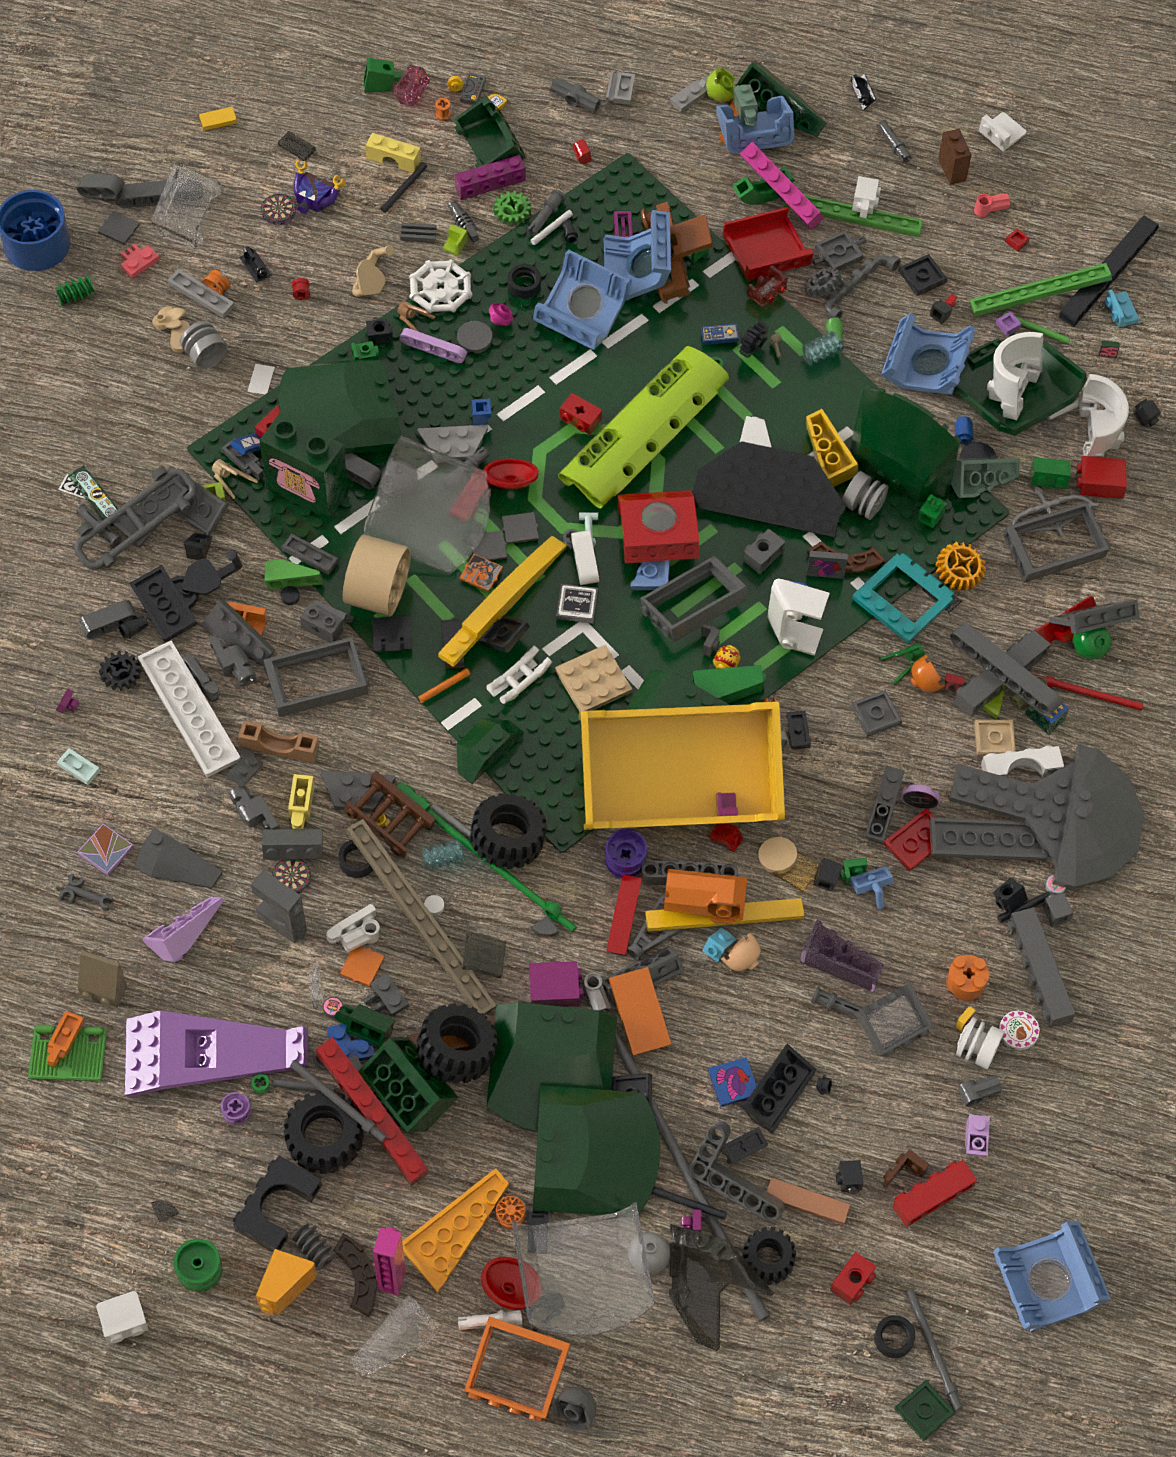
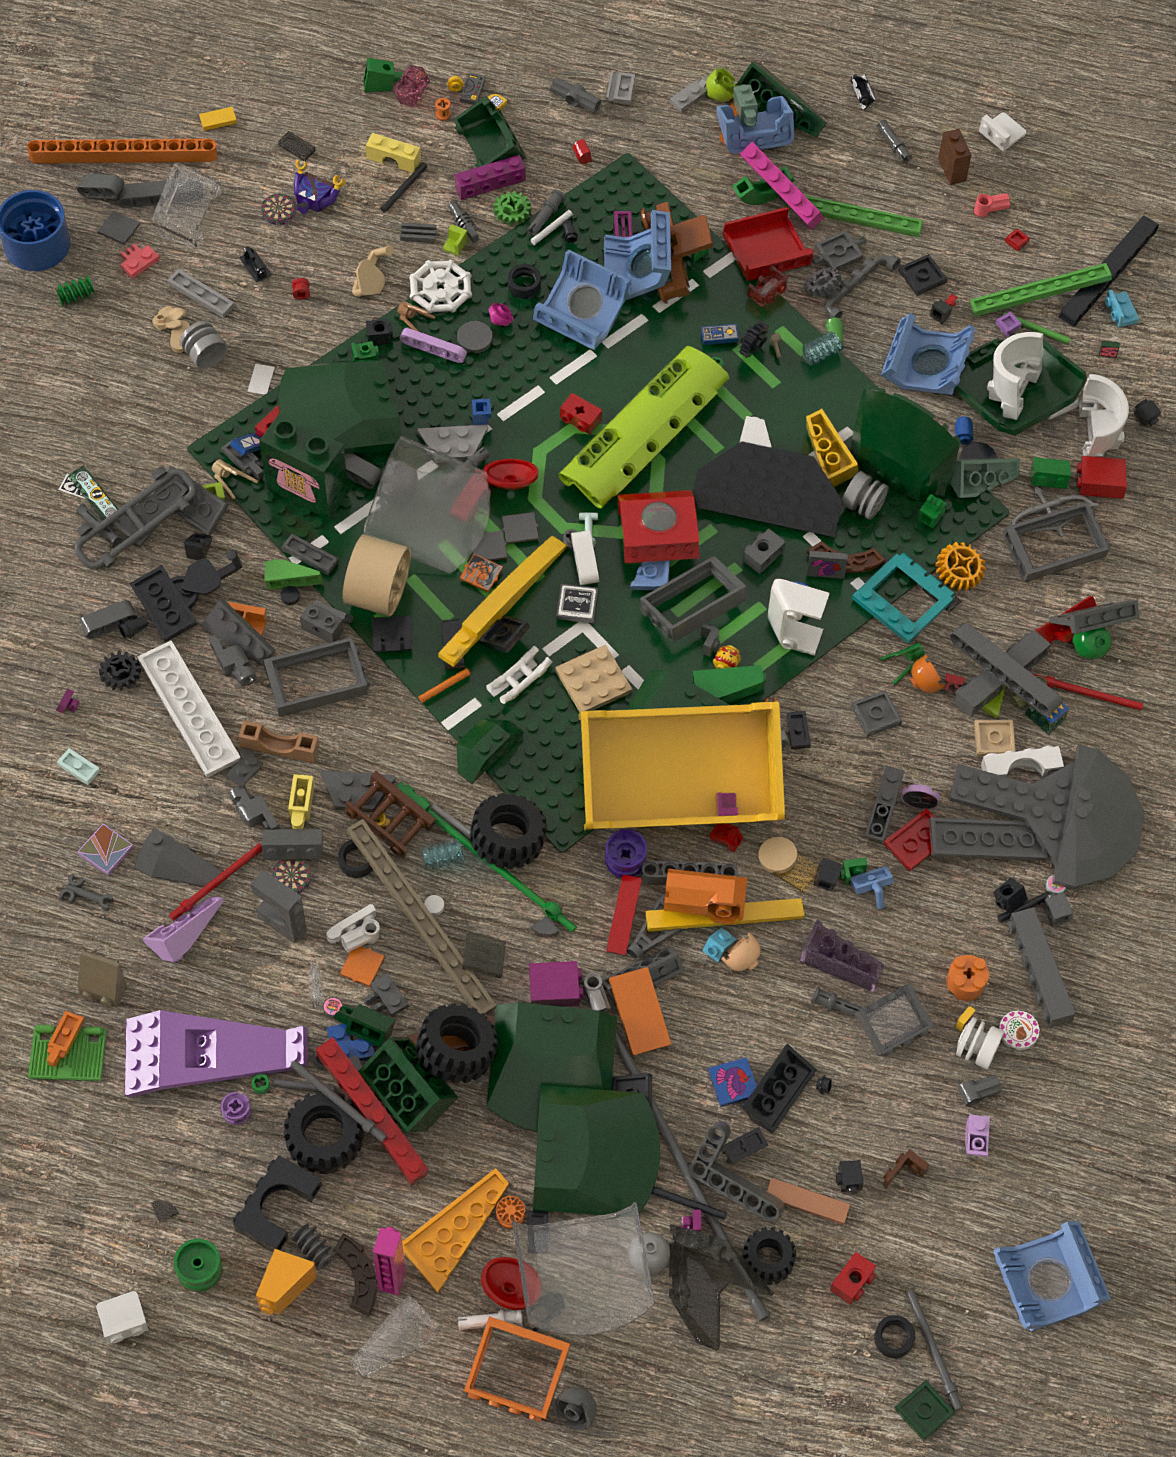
(122, 150): none -> orange beam
(187, 904): none -> red bar
(202, 678): dark grey hinge -> none
(216, 281): orange wheel -> none
(866, 196): white hinge -> none
(934, 1193): red brick -> none

